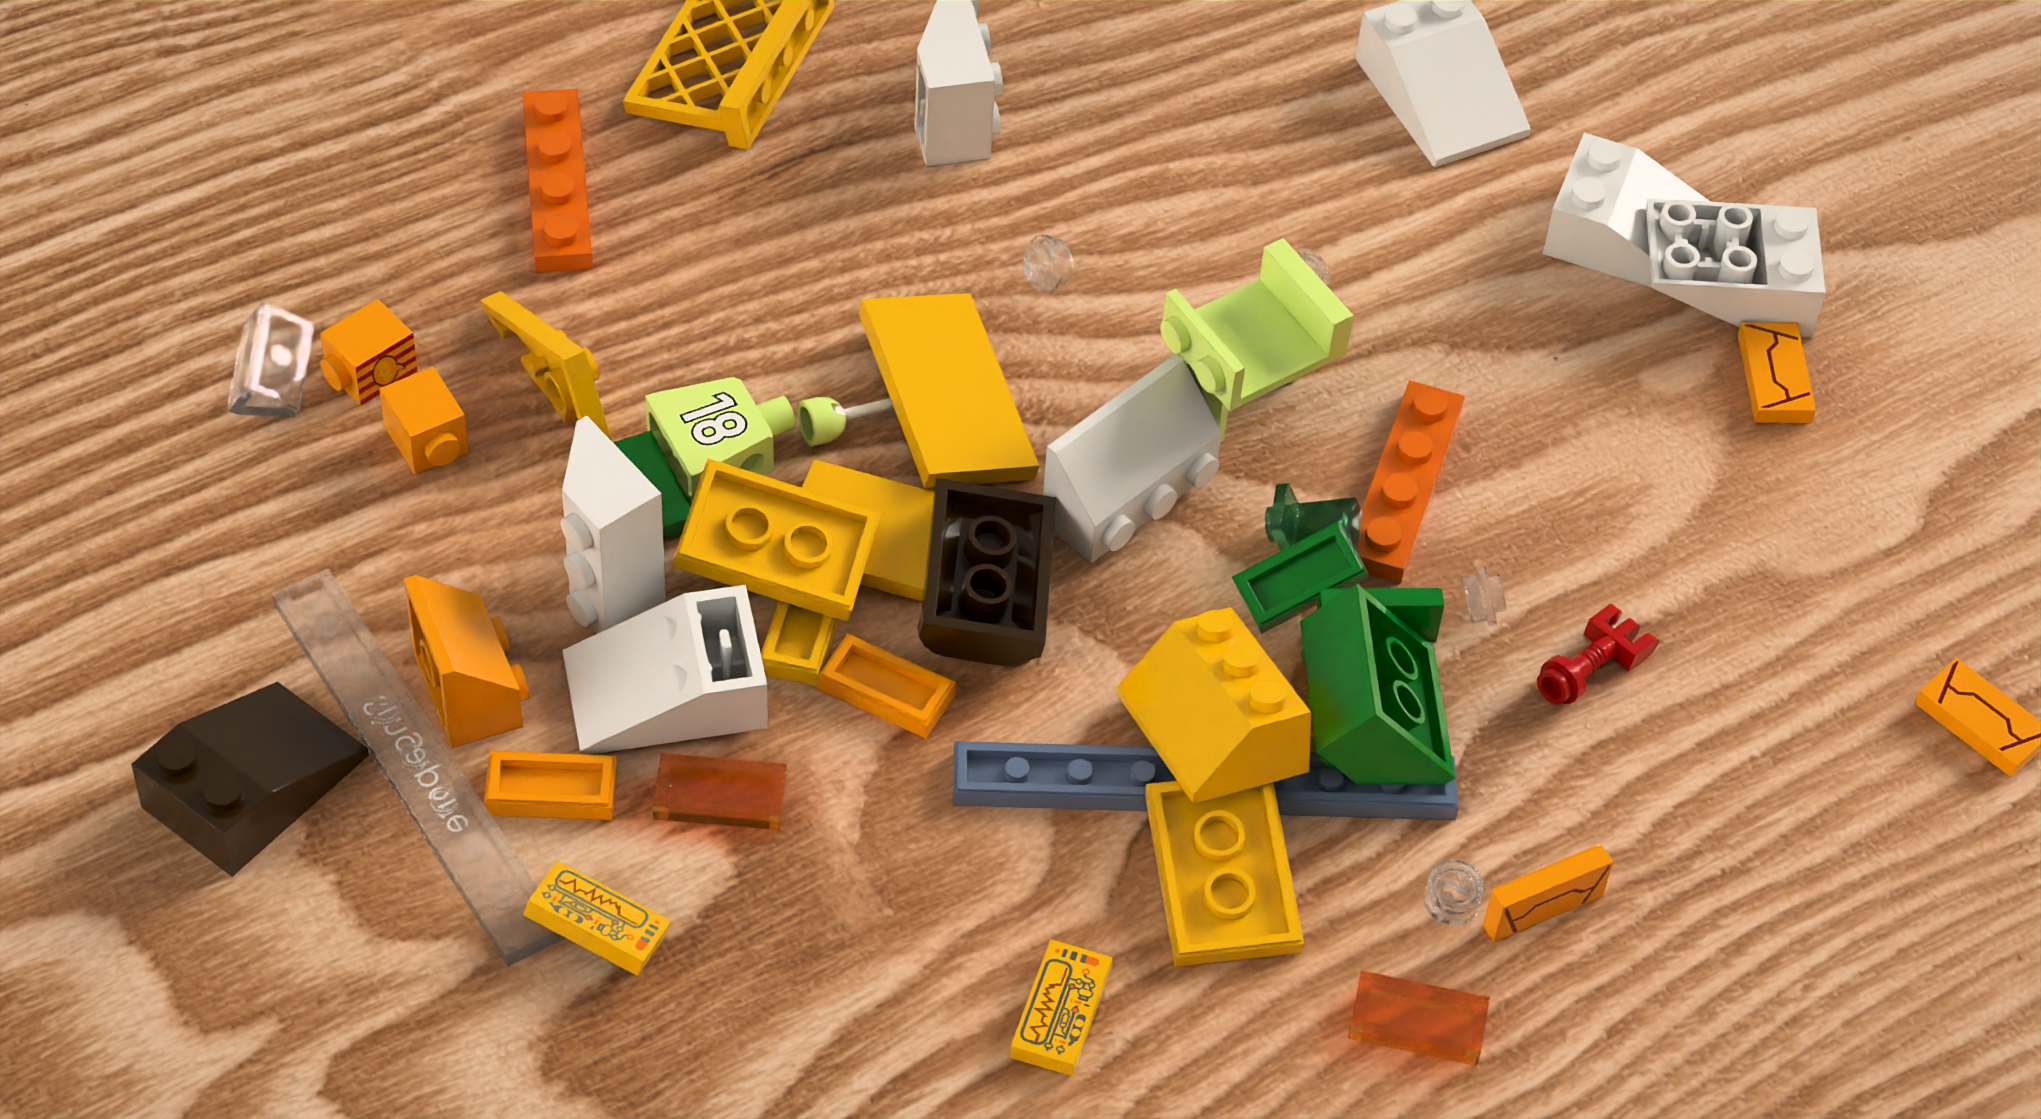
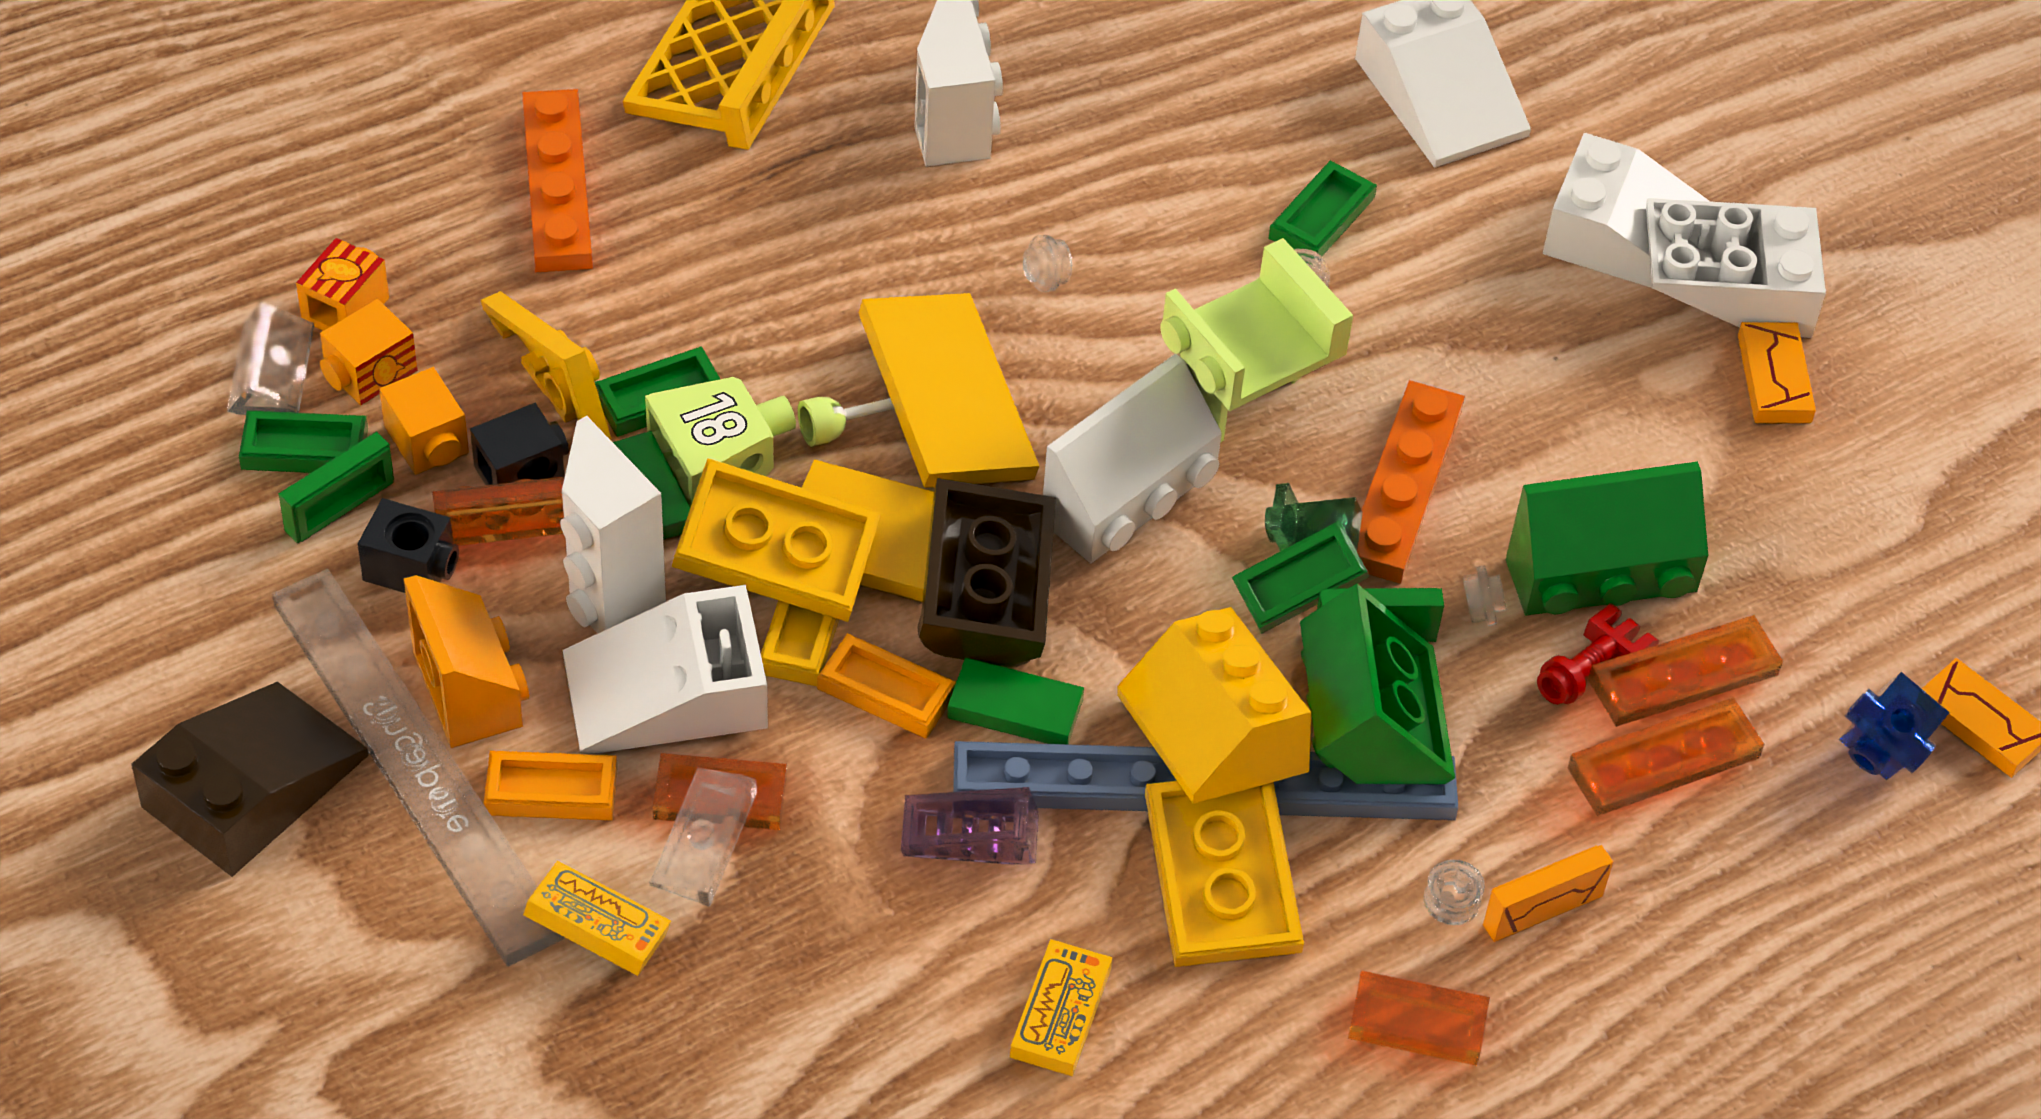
(297, 440): none -> green tile
(336, 487): none -> green tile
(341, 284): none -> light orange brick
(404, 544): none -> black brick
(502, 510): none -> clear orange plate
(518, 447): none -> black brick
(625, 393): none -> green tile
(704, 835): none -> clear slope
(994, 846): none -> slope
(1015, 702): none -> green tile
(1323, 209): none -> green tile
(1609, 539): none -> green slope
(1665, 756): none -> clear orange plate
(1685, 670): none -> clear orange plate
(1892, 727): none -> clear blue brick

